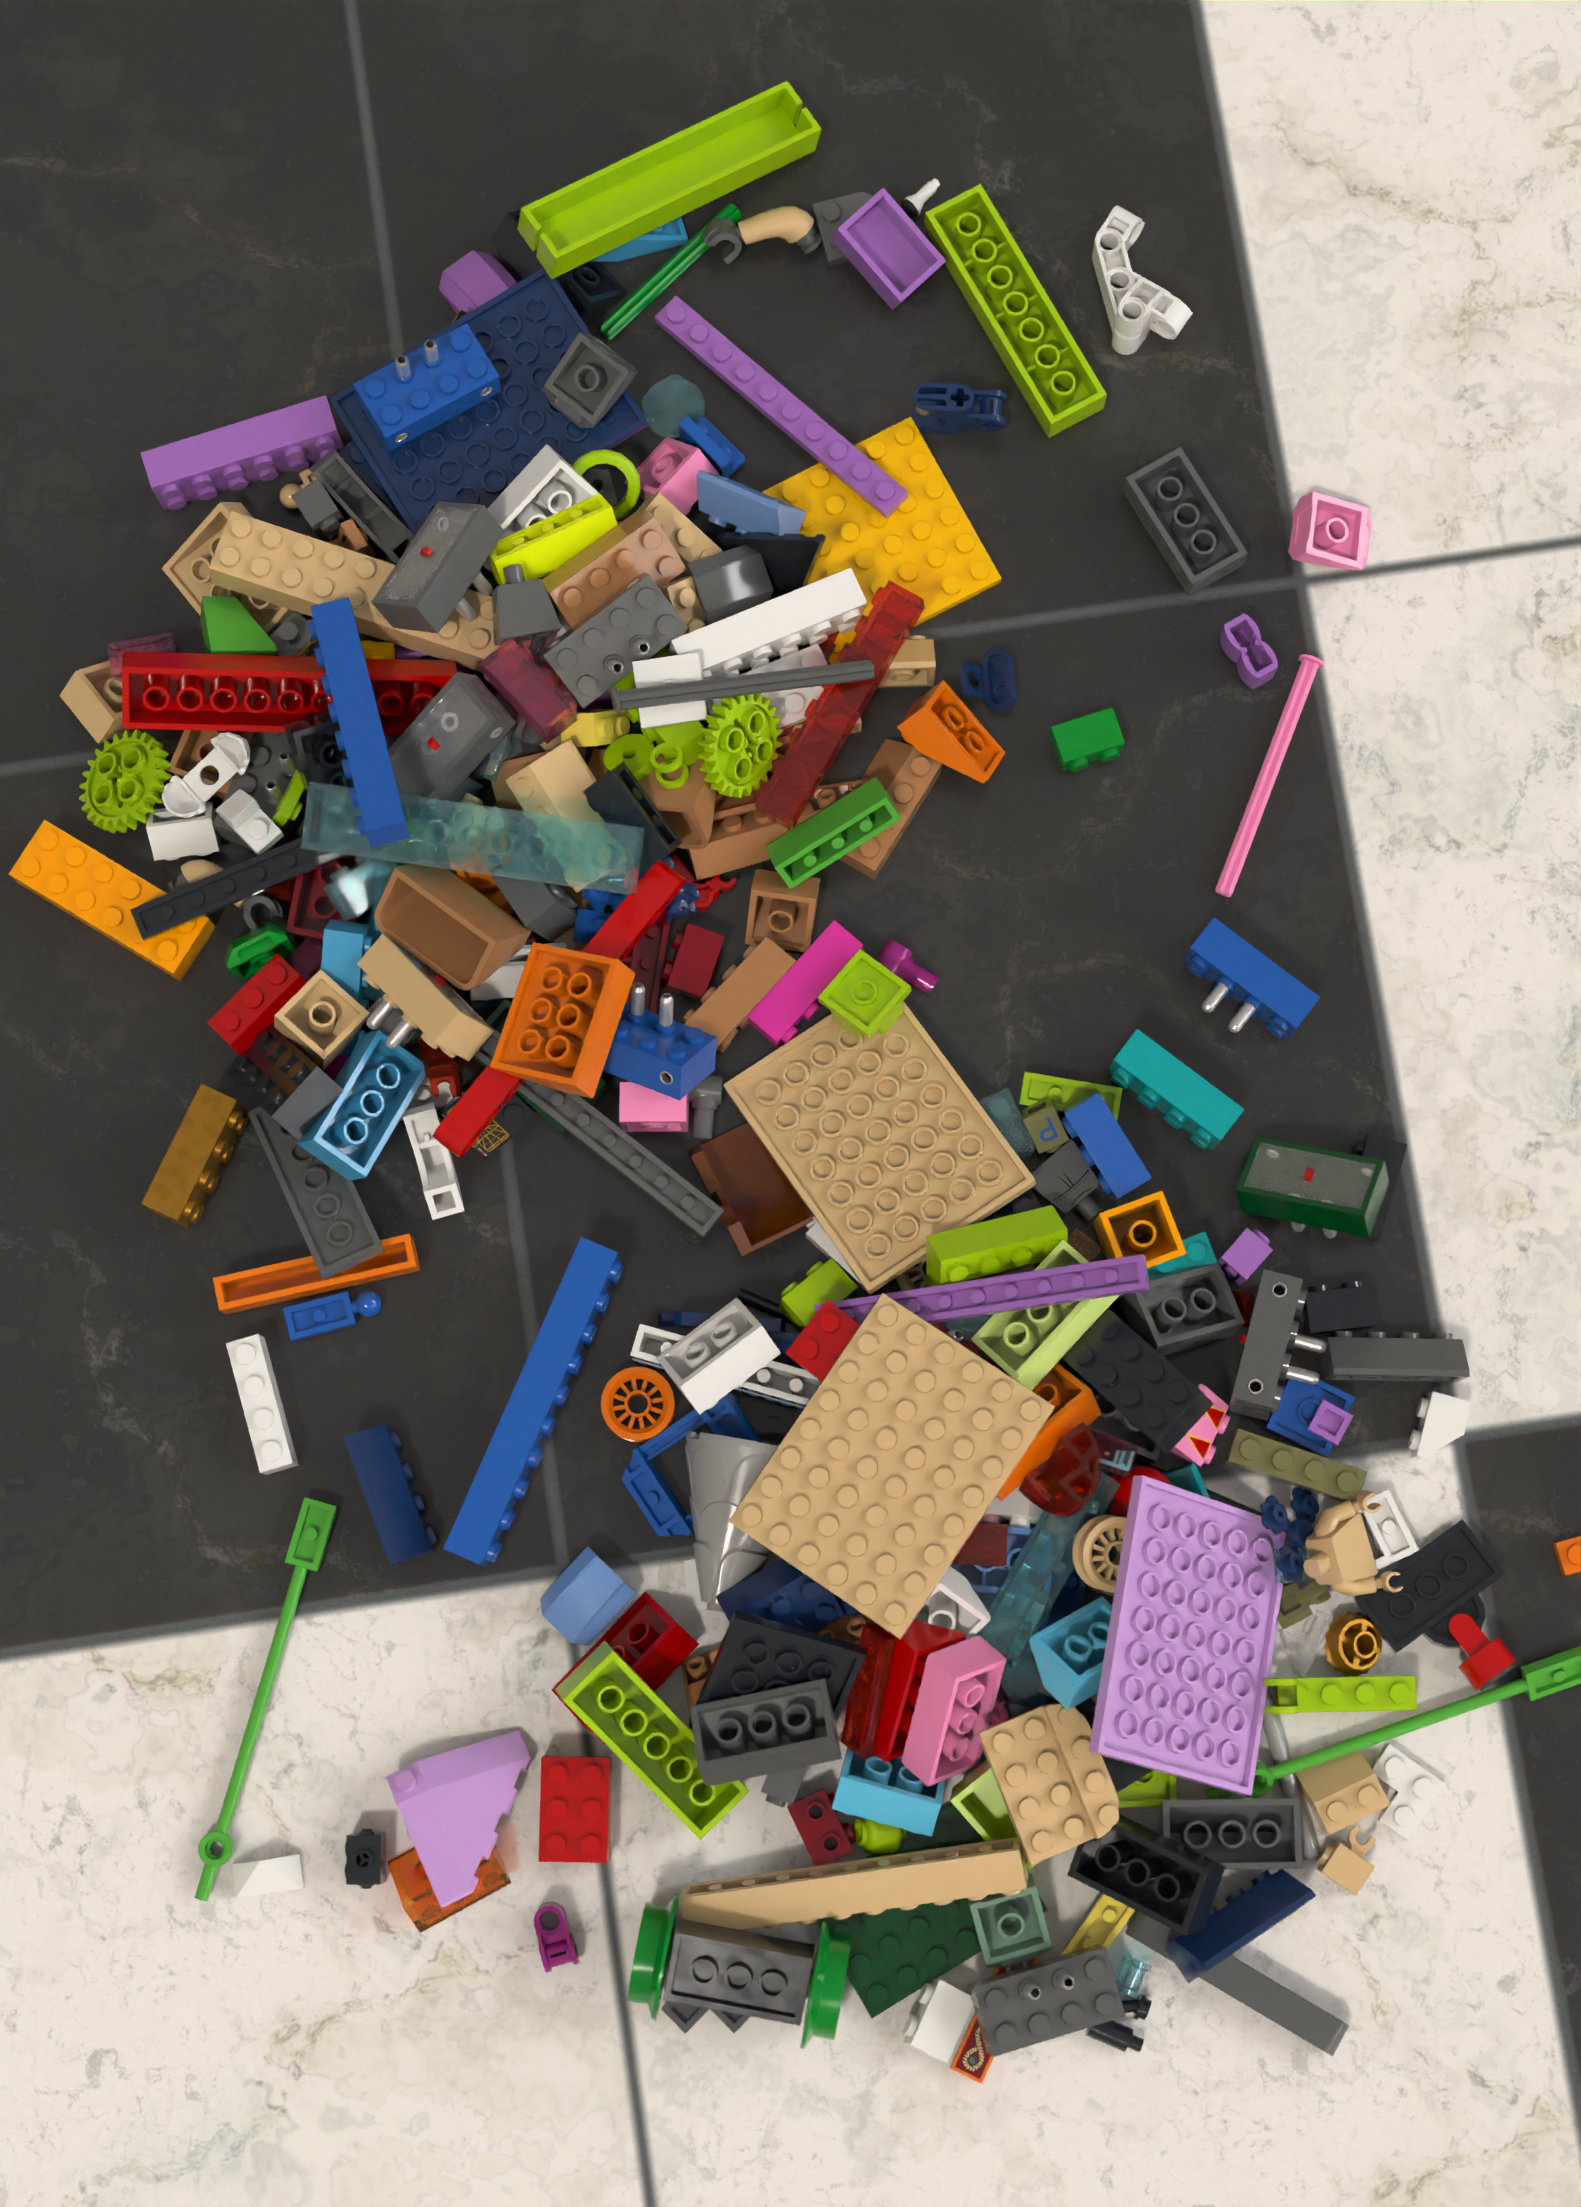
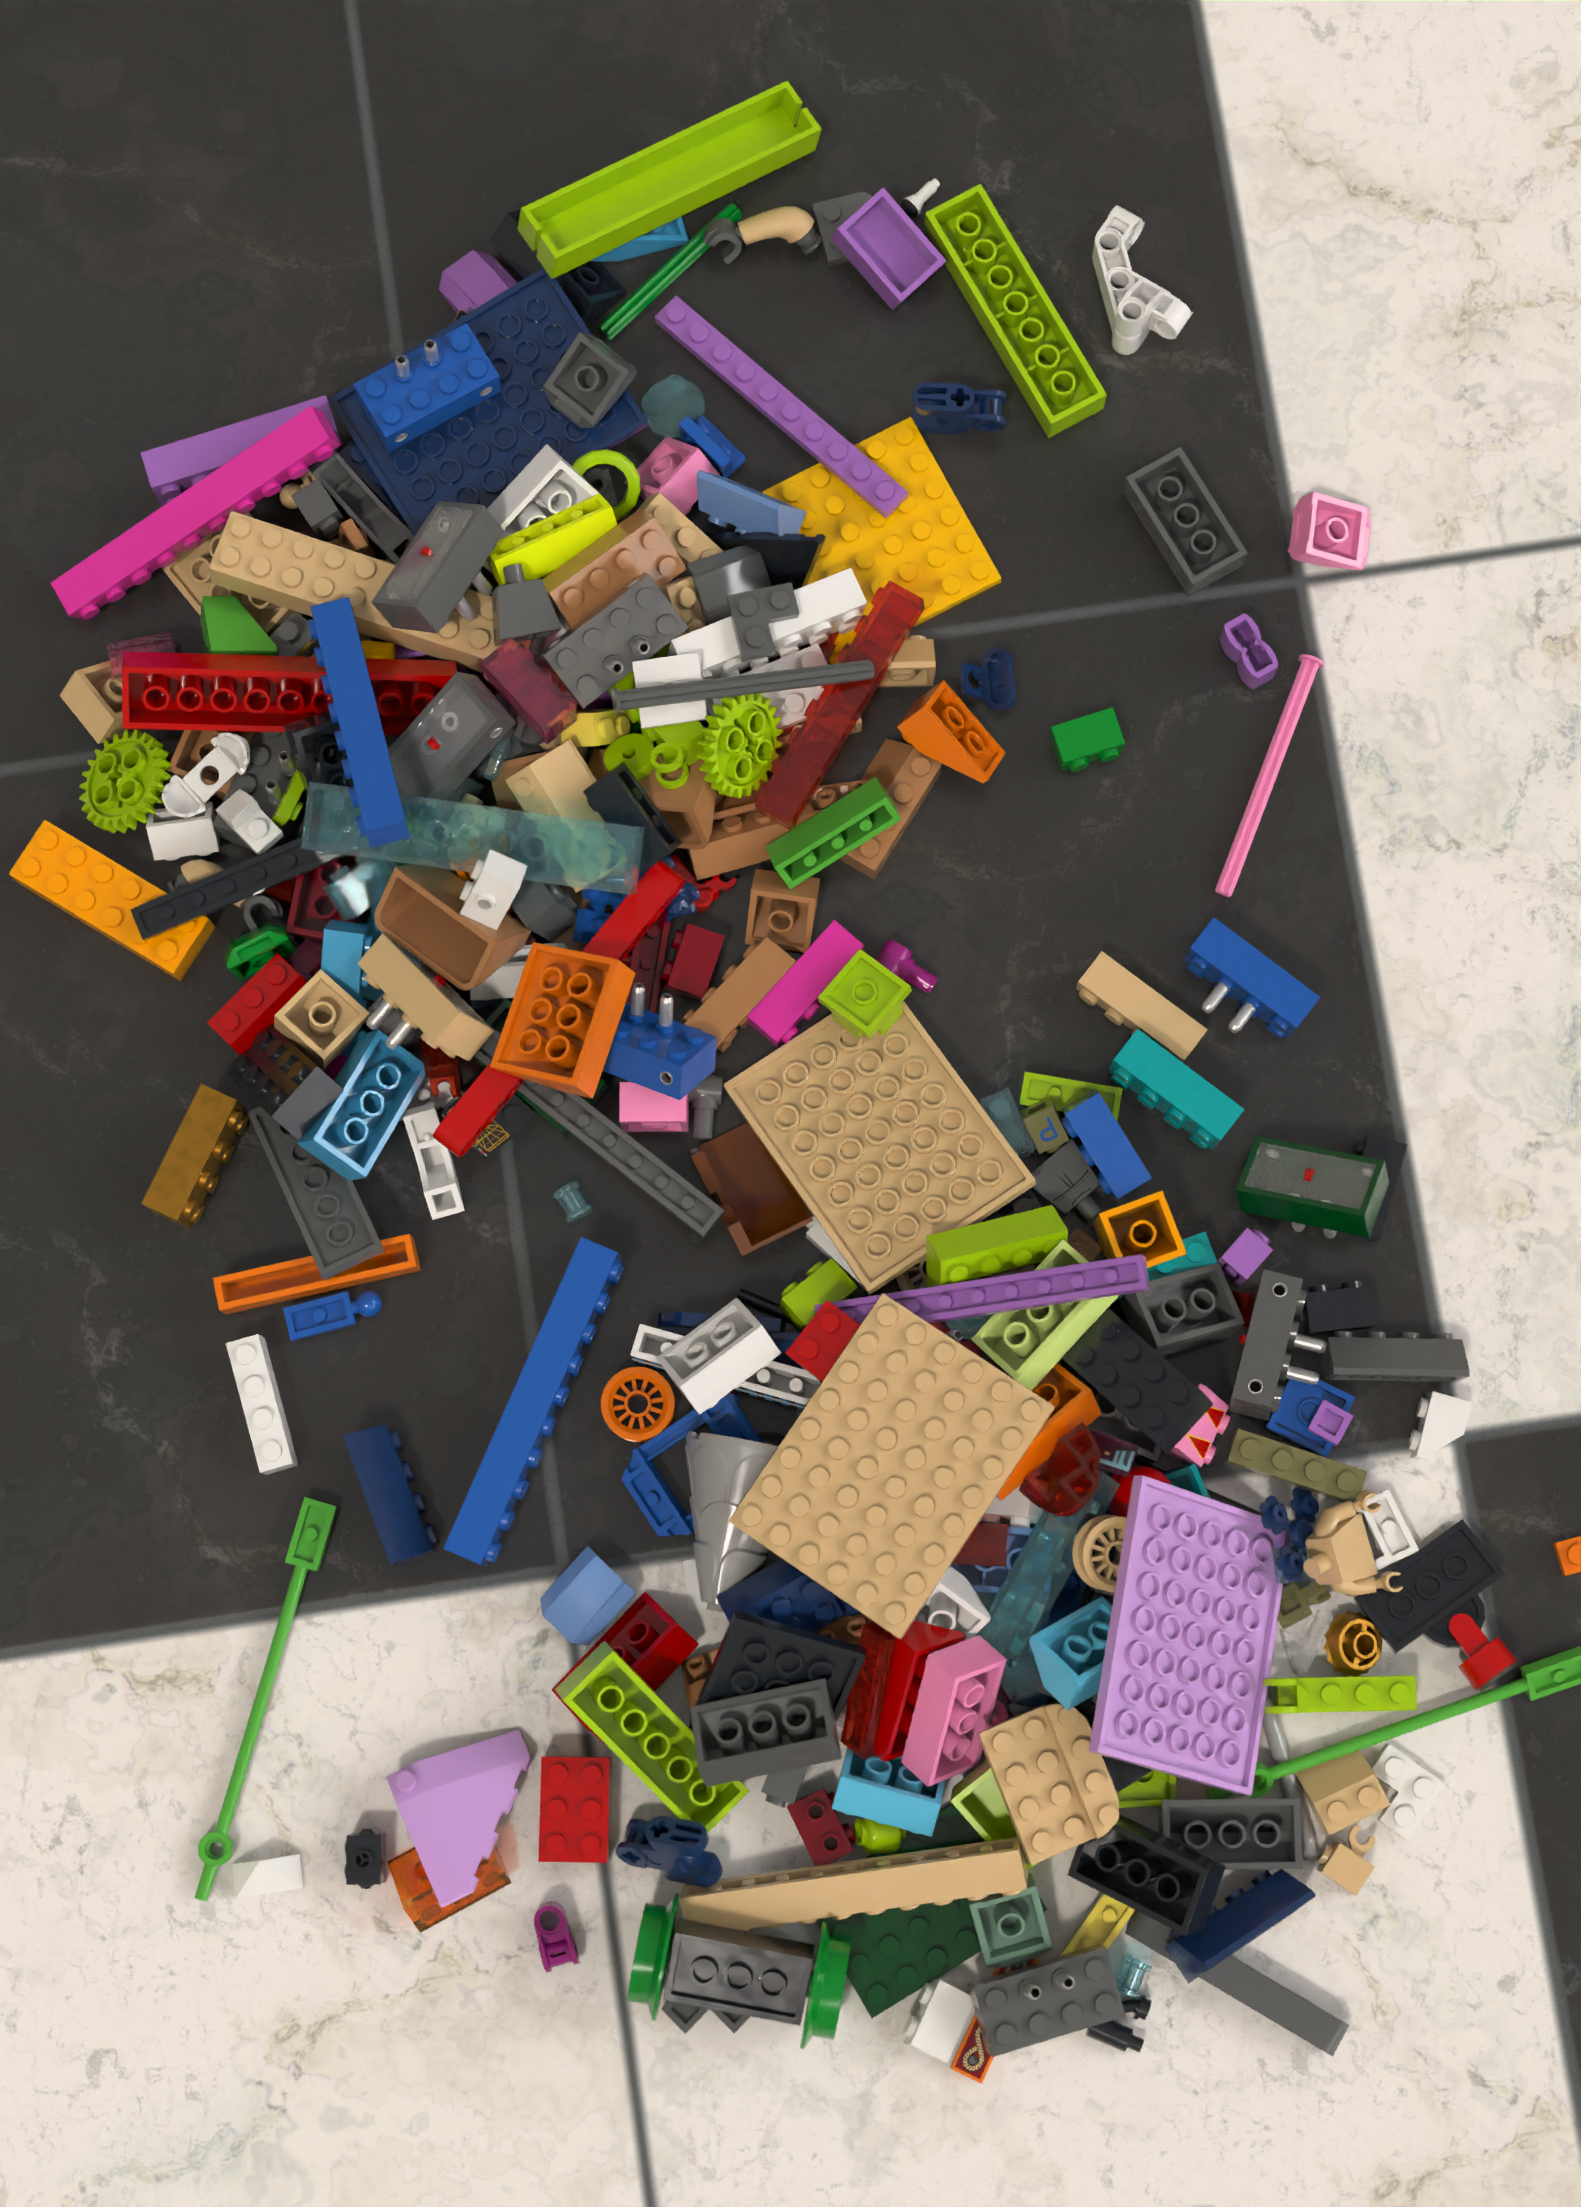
(196, 513): none -> dark pink brick
(492, 890): none -> white brick
(572, 1202): none -> clear light blue bush
(673, 1847): none -> dark blue piece
(754, 611): none -> dark grey plate
(1139, 1007): none -> tan brick

